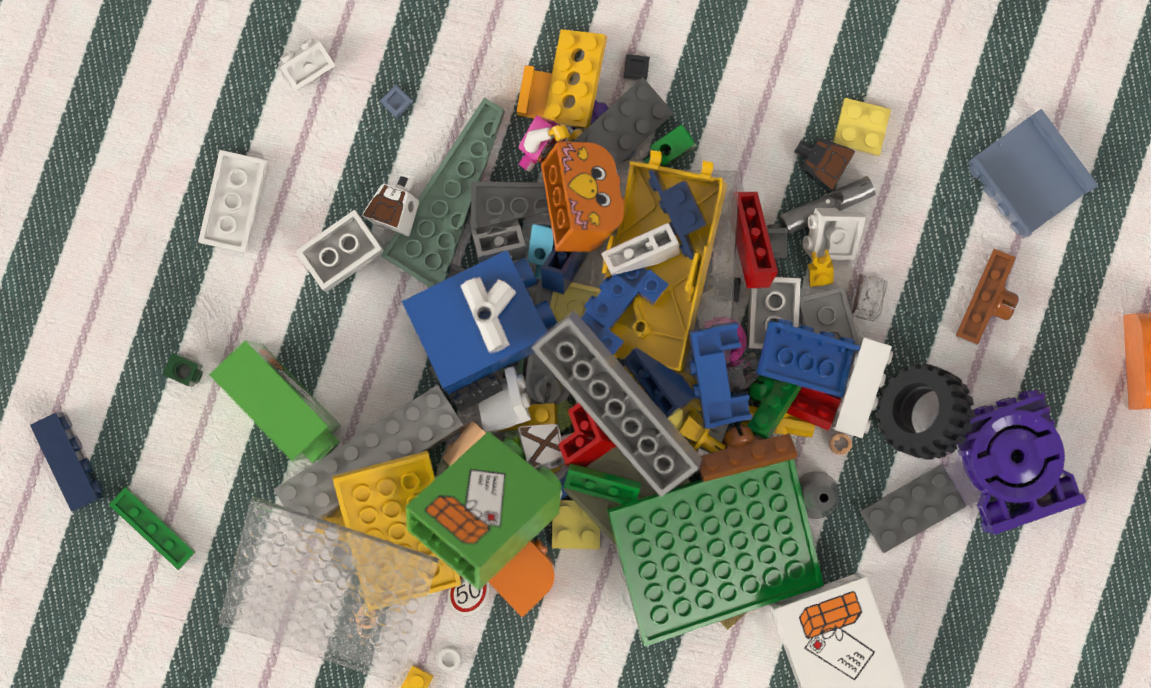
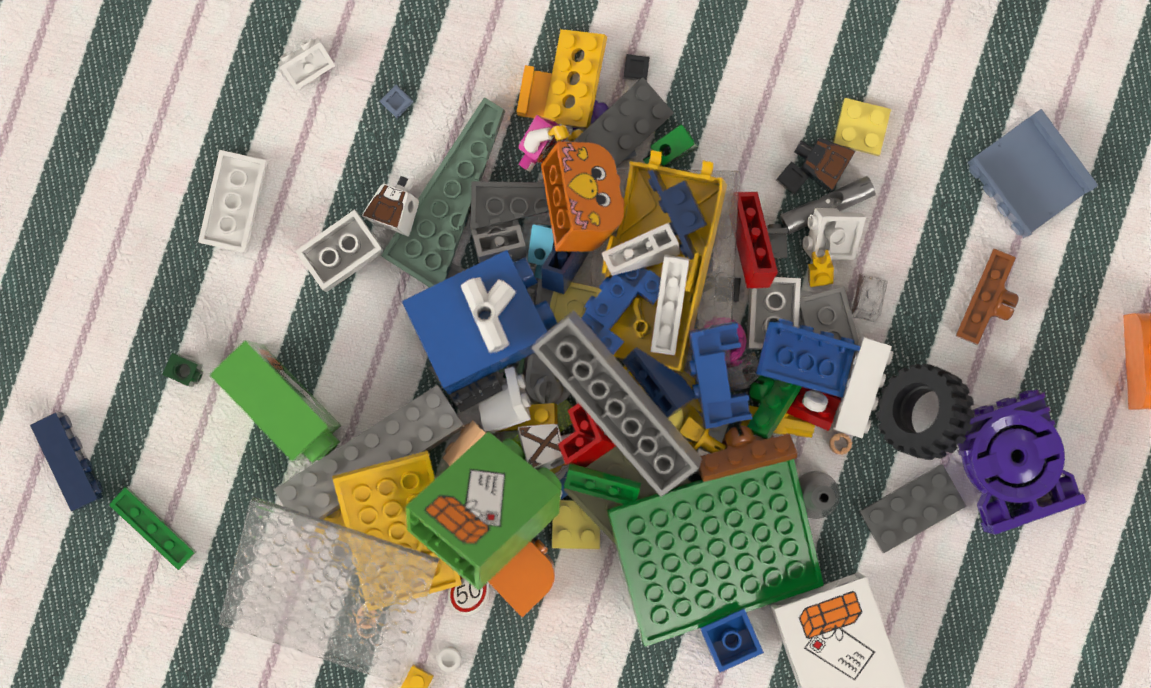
(669, 304): none -> white plate
(731, 640): none -> blue slope
(792, 178): none -> black tile
(815, 401): none -> white tile

